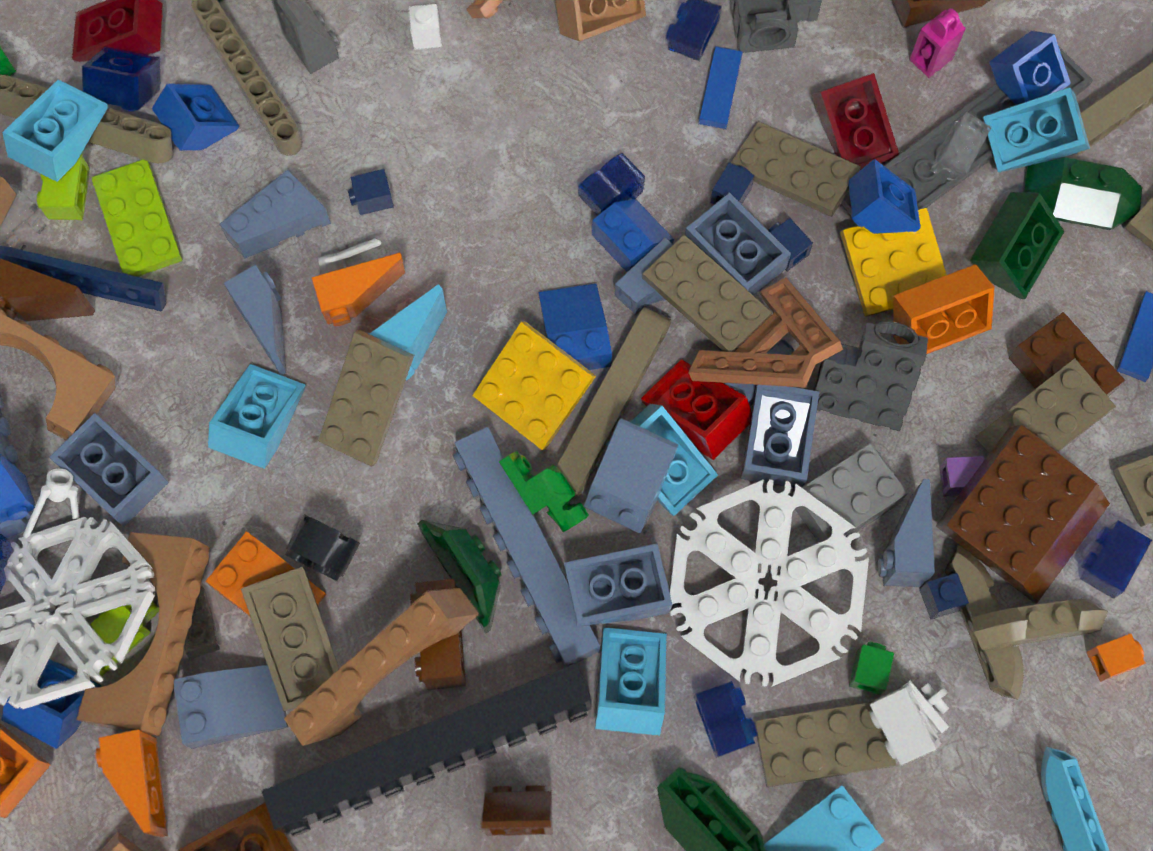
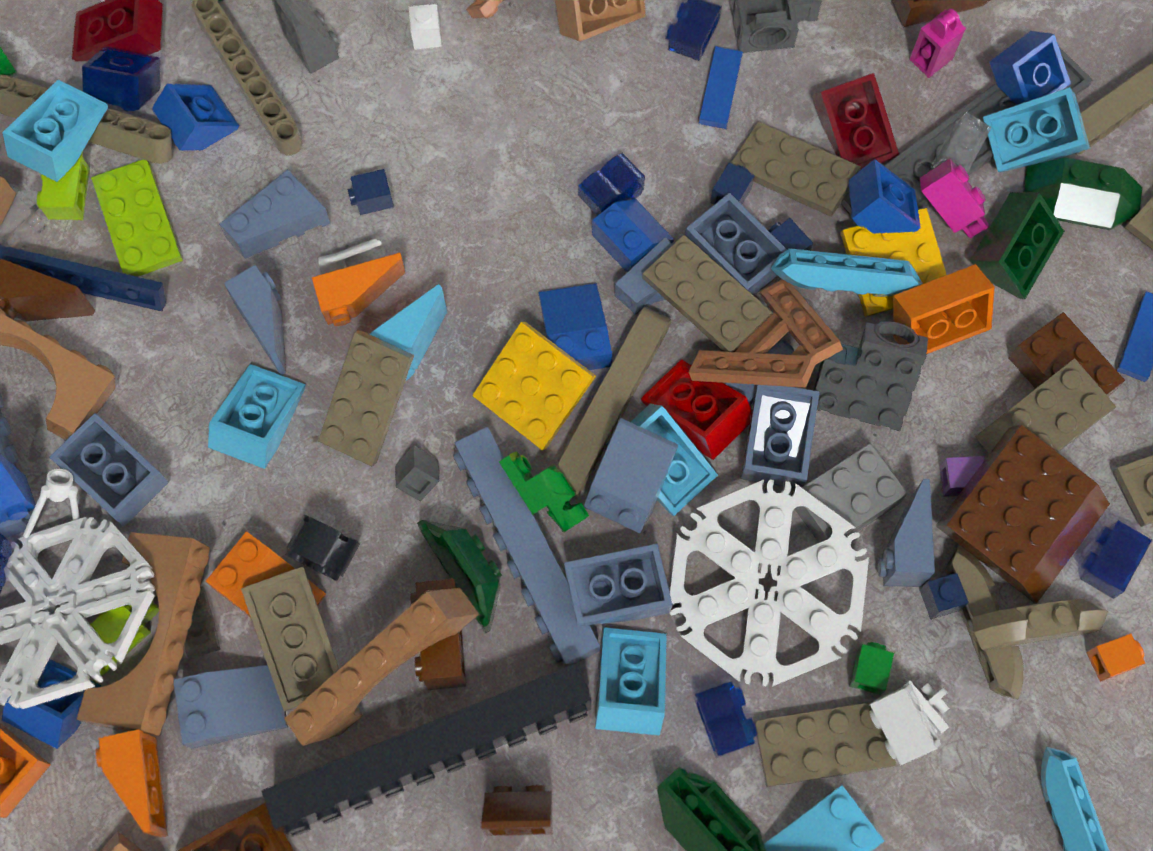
(417, 473): none -> dark grey panel
(846, 272): none -> medium azure brick
(955, 198): none -> dark pink brick

